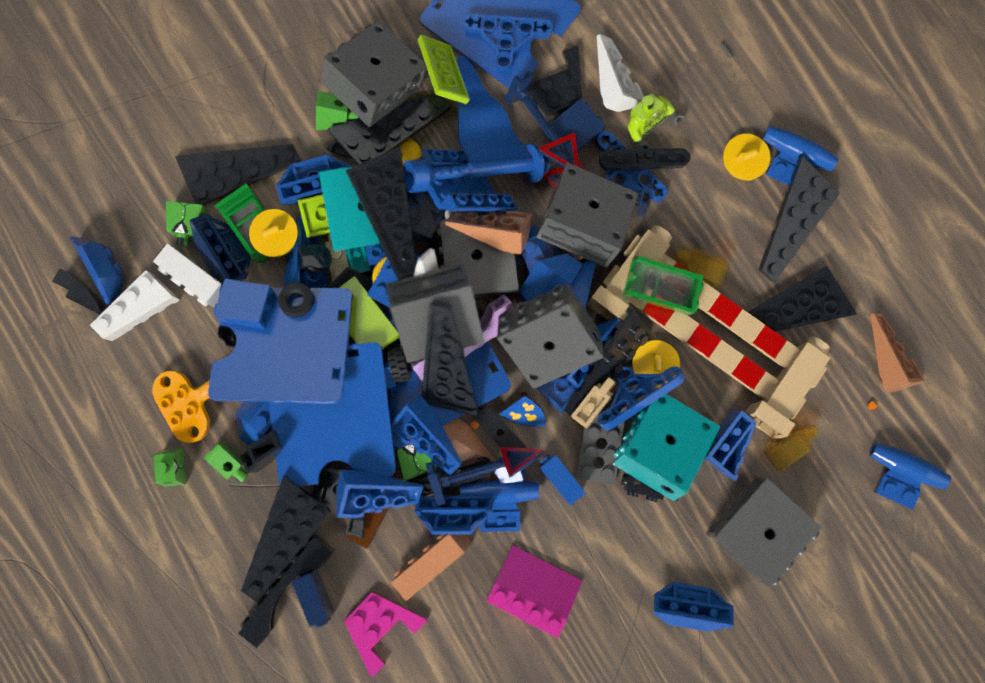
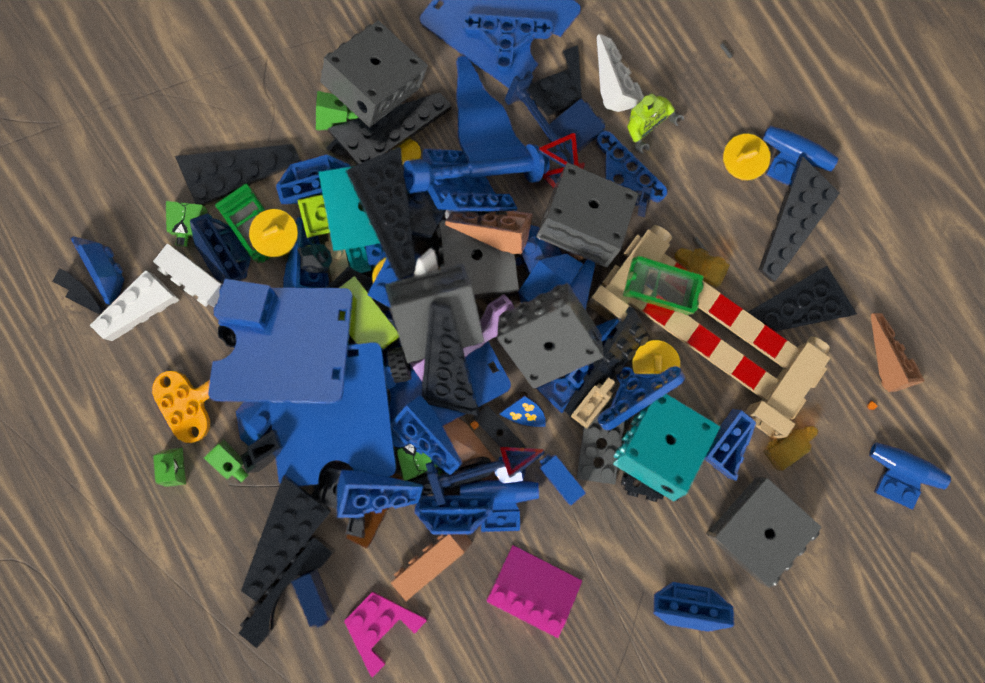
(296, 288): black tyre -> none
(443, 69): lime tile -> none
(659, 159): black piece -> none

